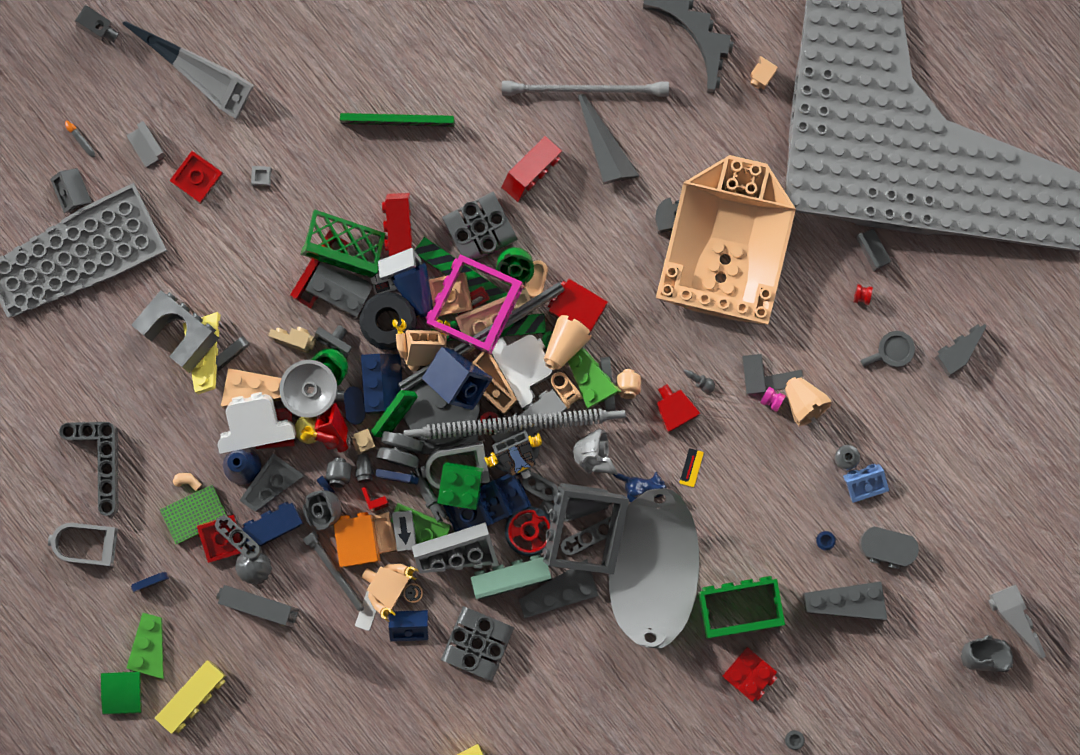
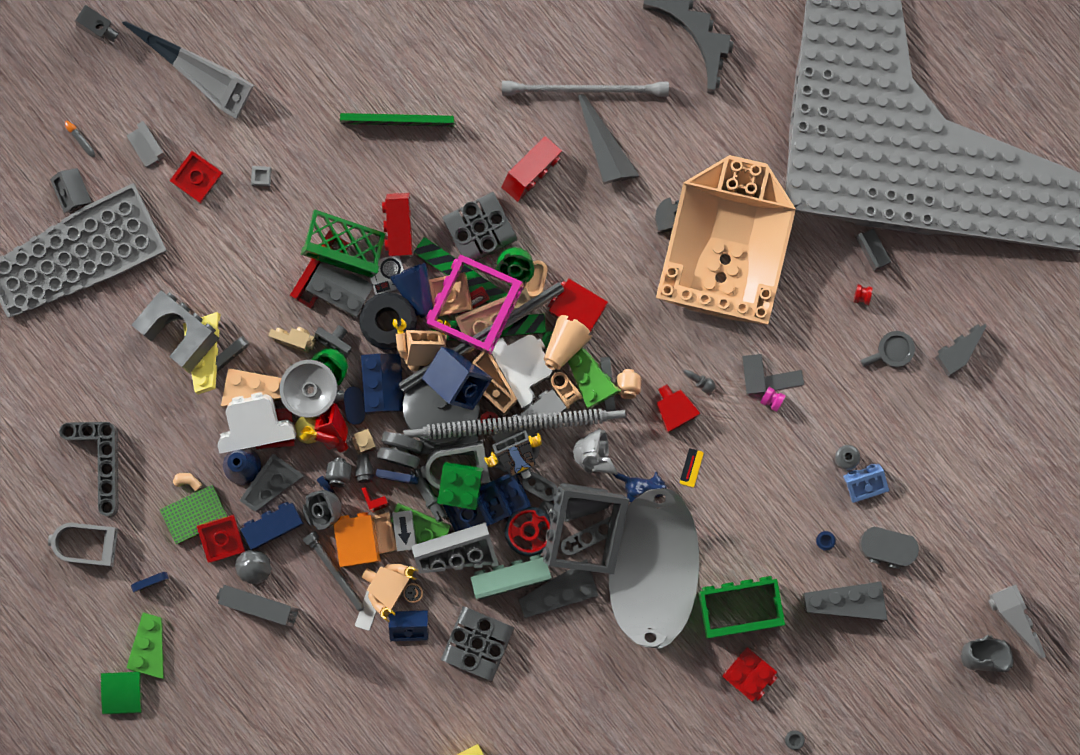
(190, 697): light yellow brick -> none
(244, 550): dark grey beam -> none
(394, 412): green plate -> none
(398, 263): panel -> none
(762, 73): light nougat window -> none
(805, 401): light nougat cone -> none

